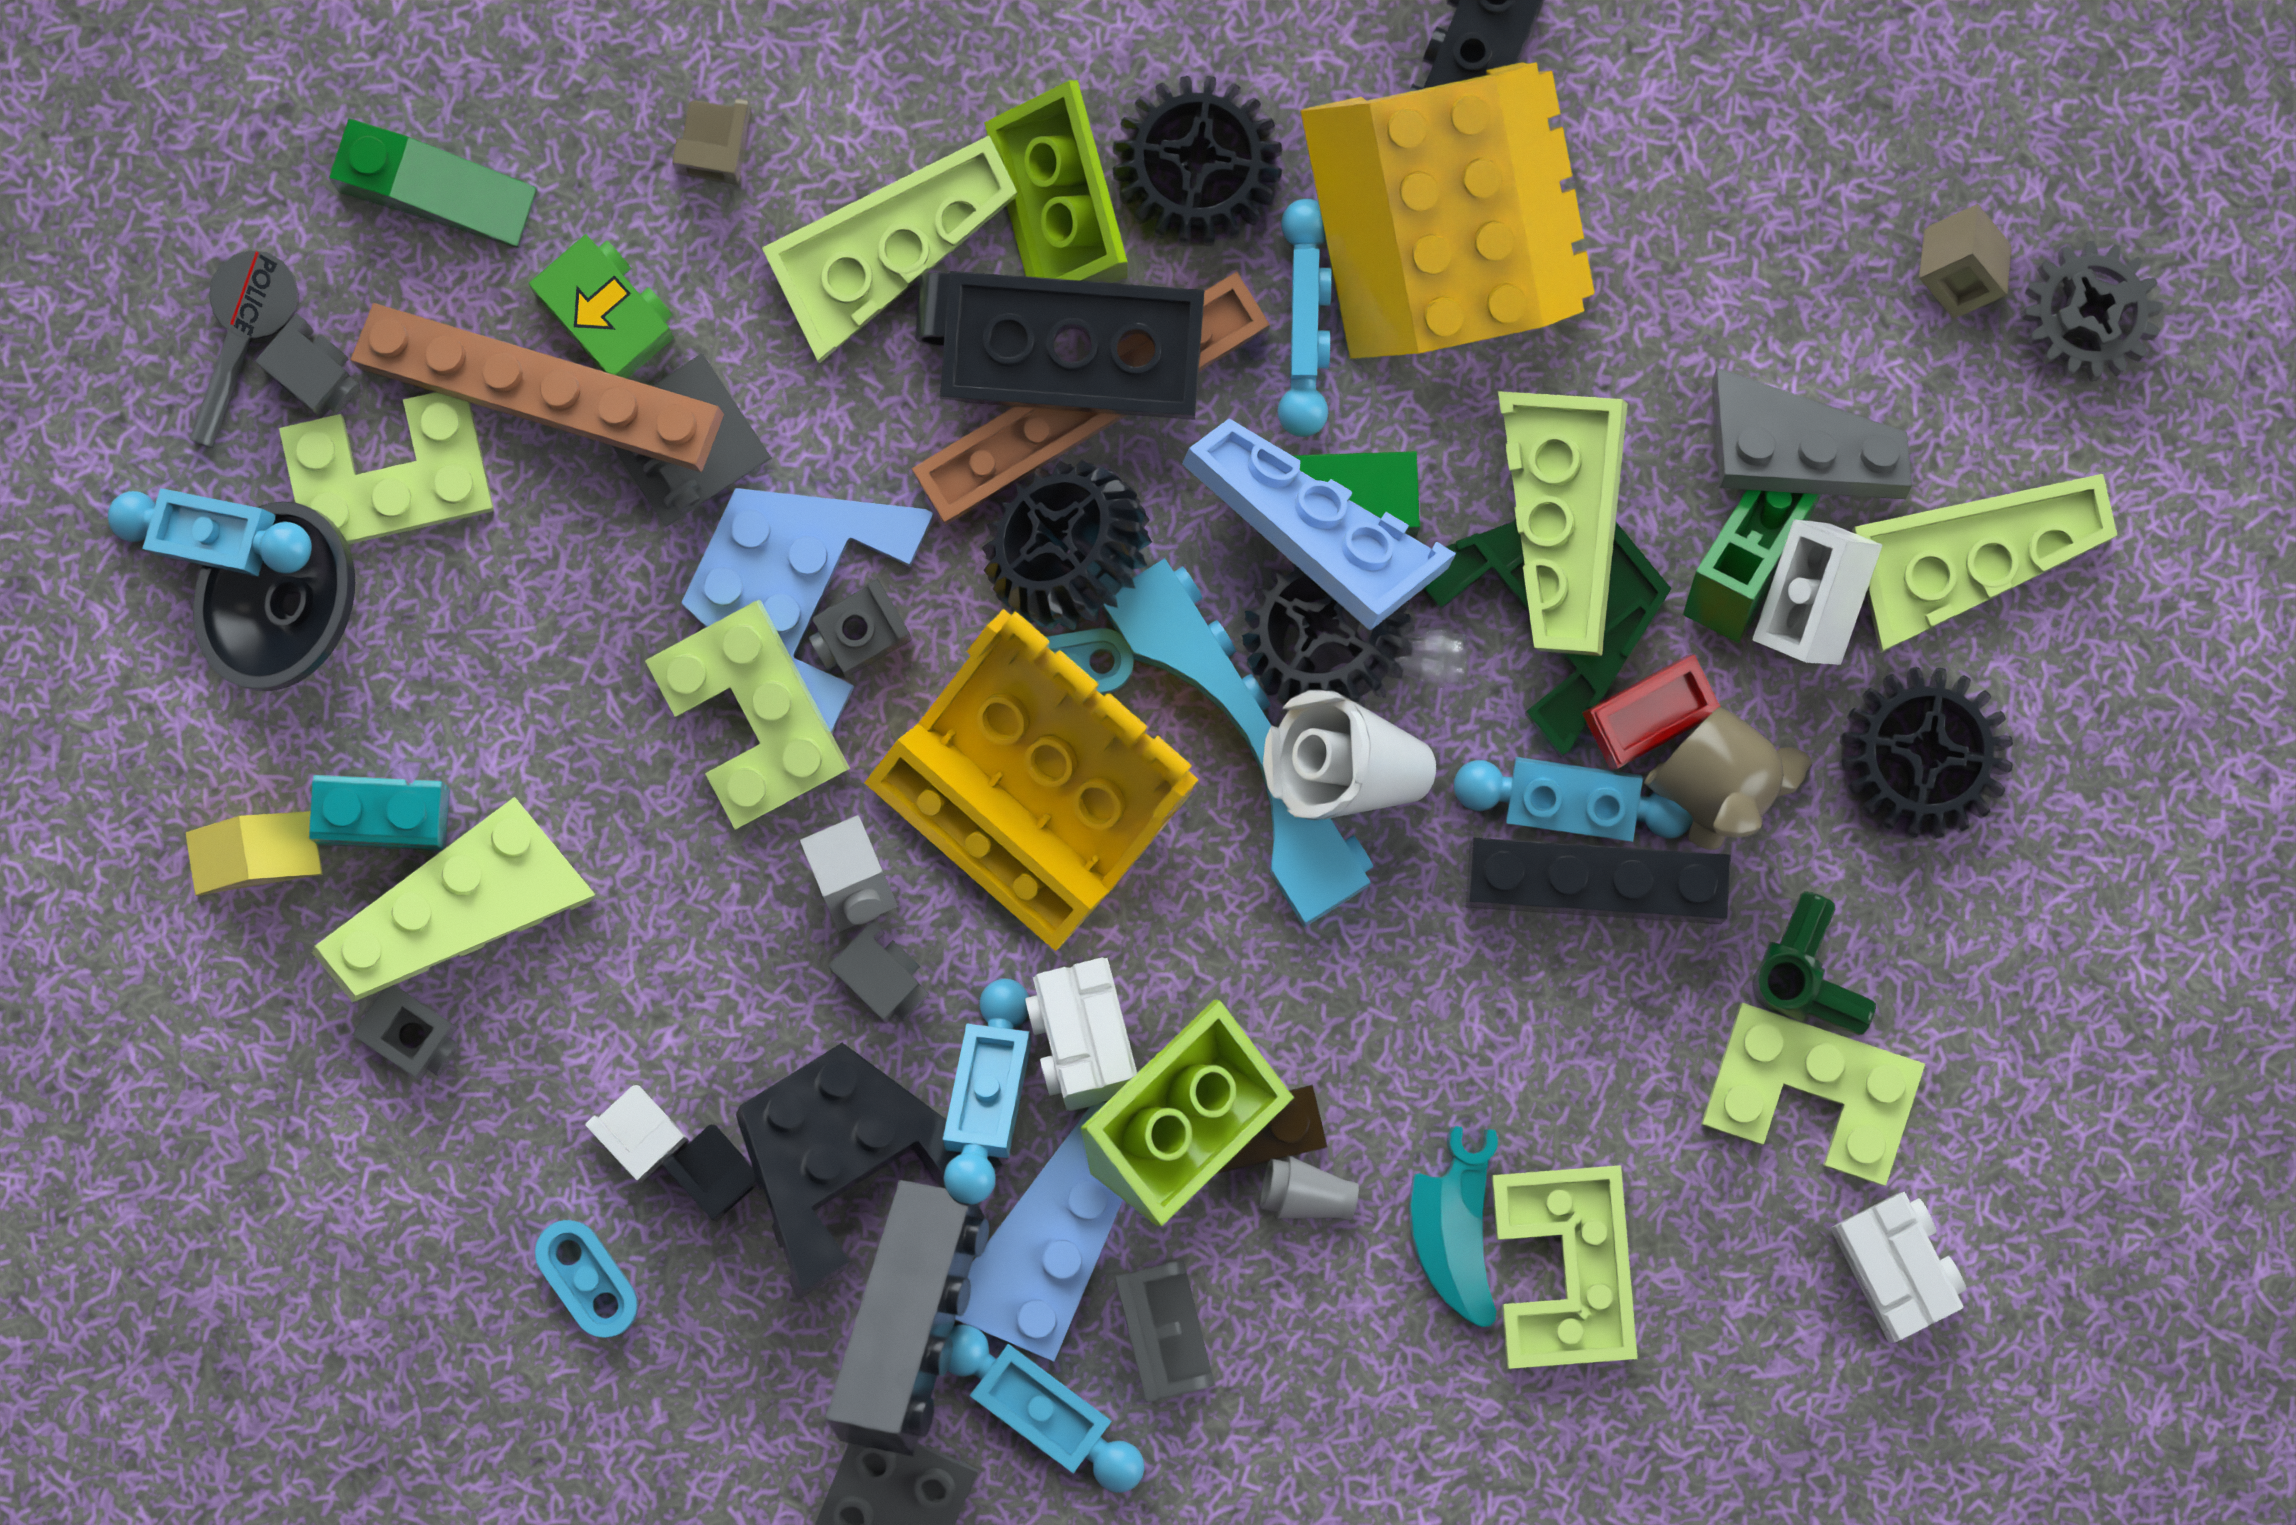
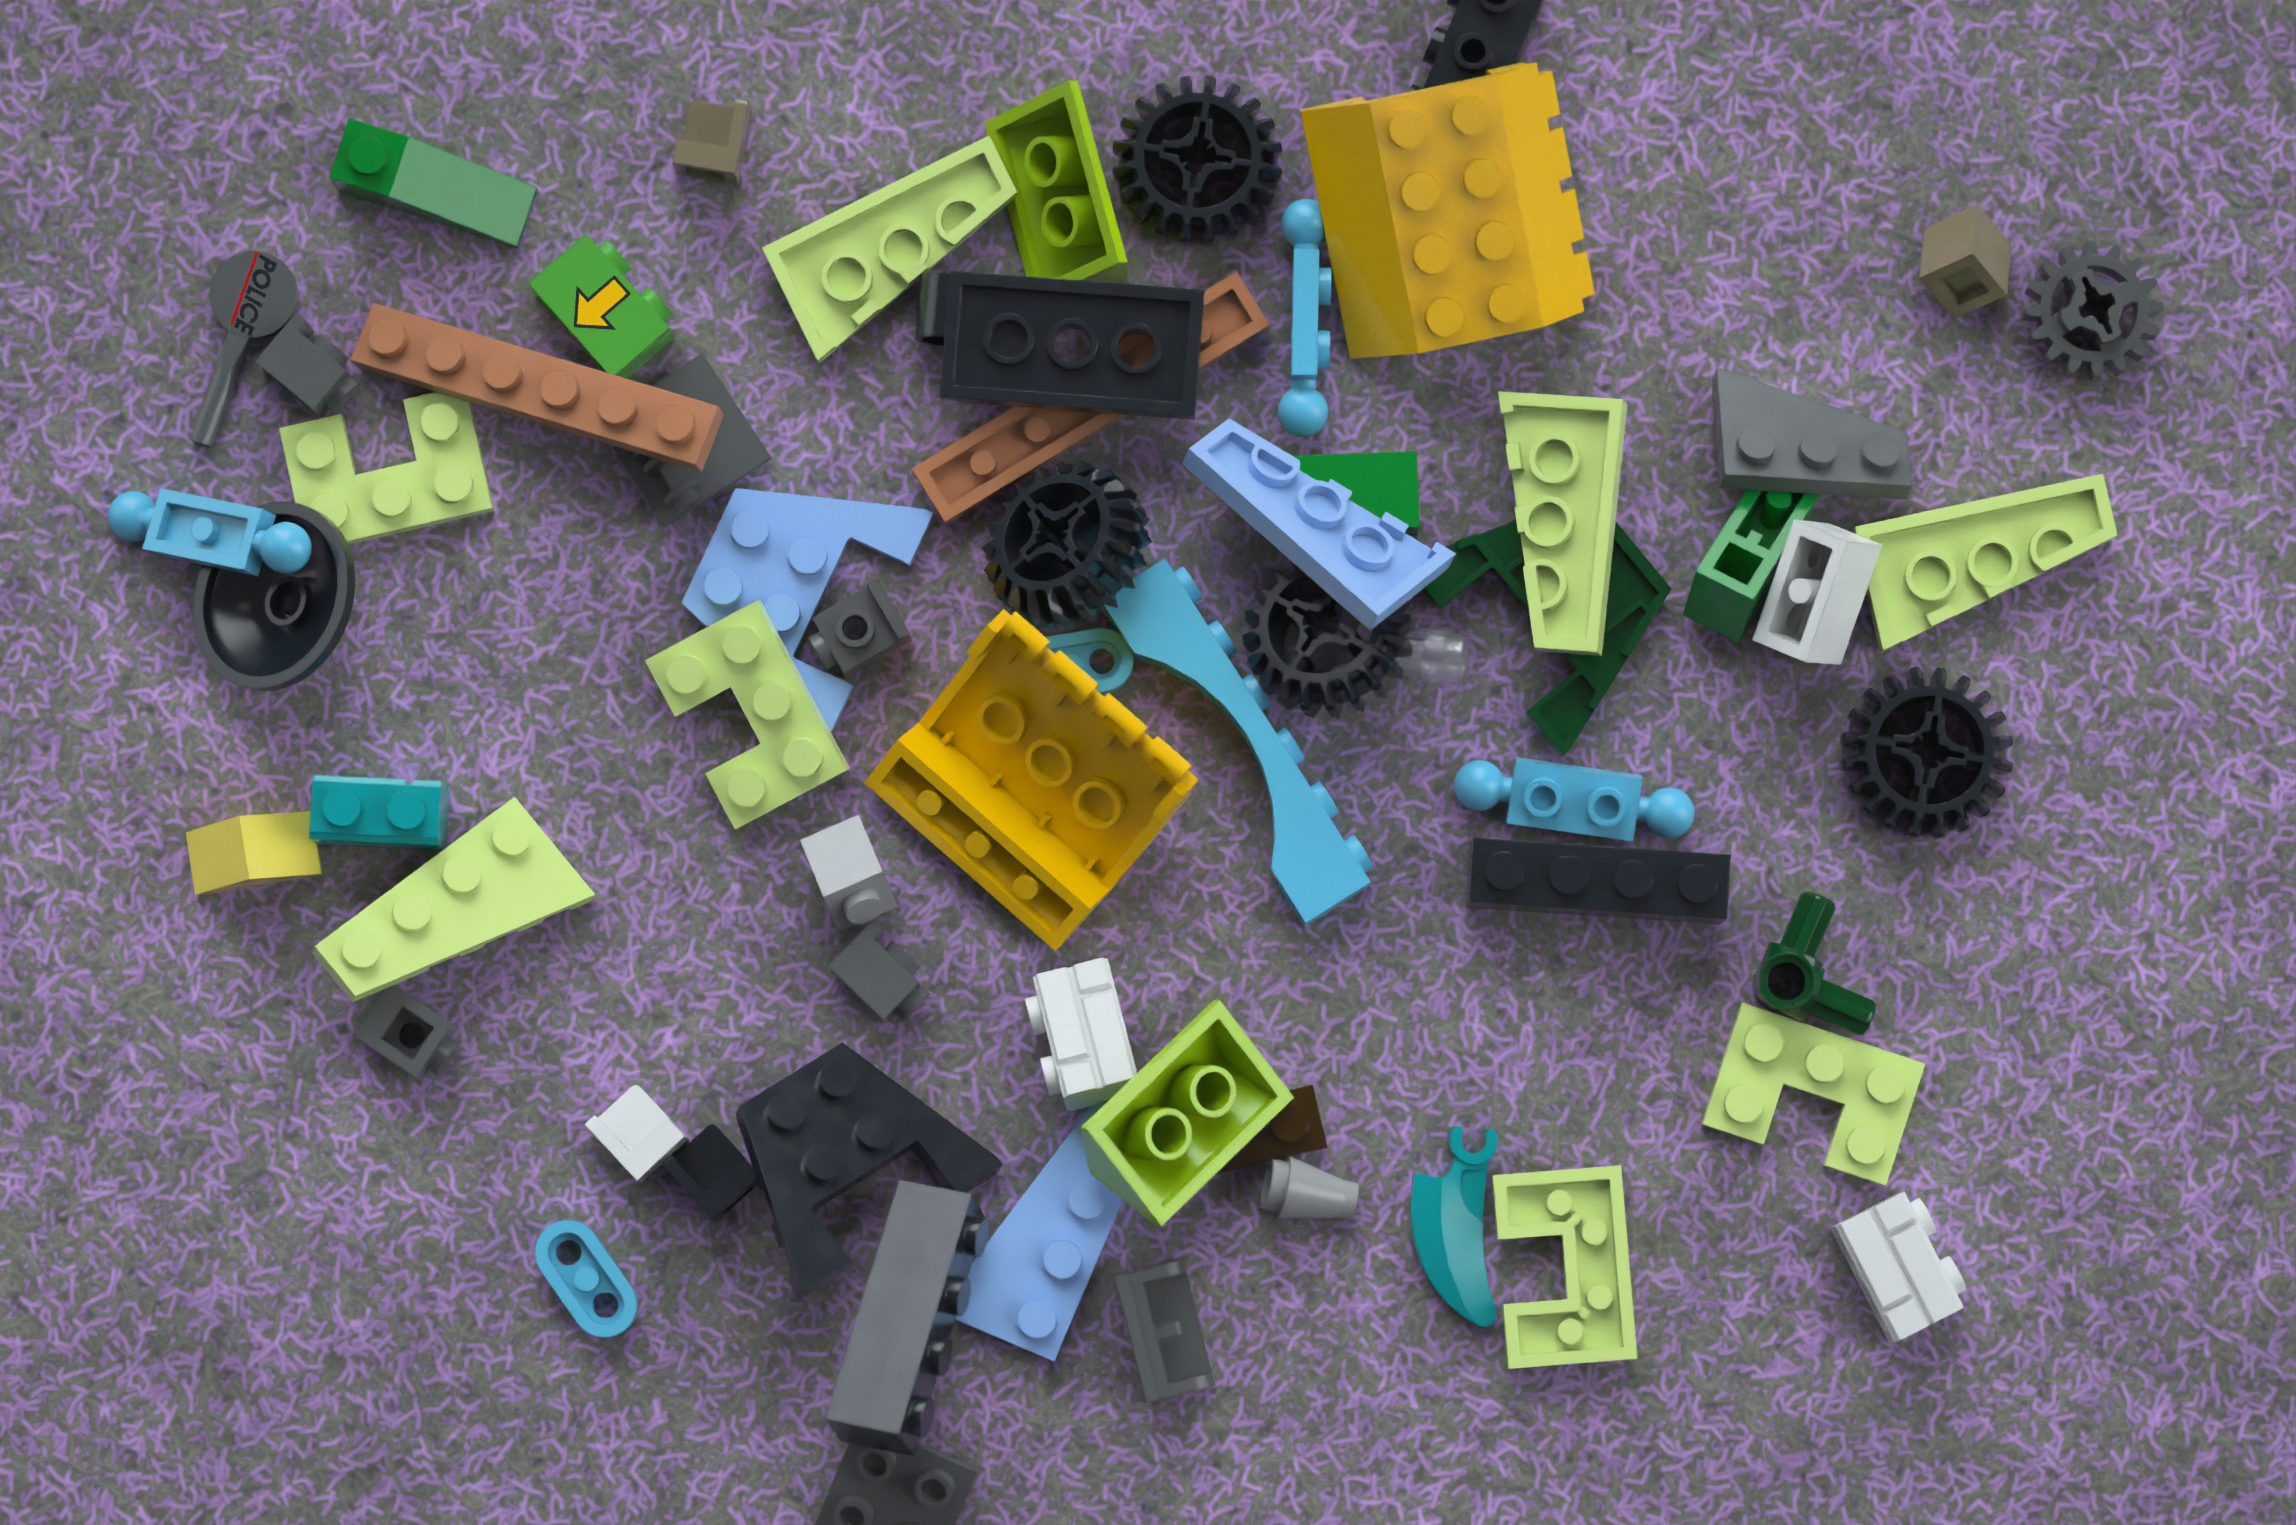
(987, 1091): medium azure plate -> none
(1044, 1410): medium azure plate -> none
(1342, 759): white cone -> none
(1651, 711): tile -> none
(1727, 778): dark tan piece -> none

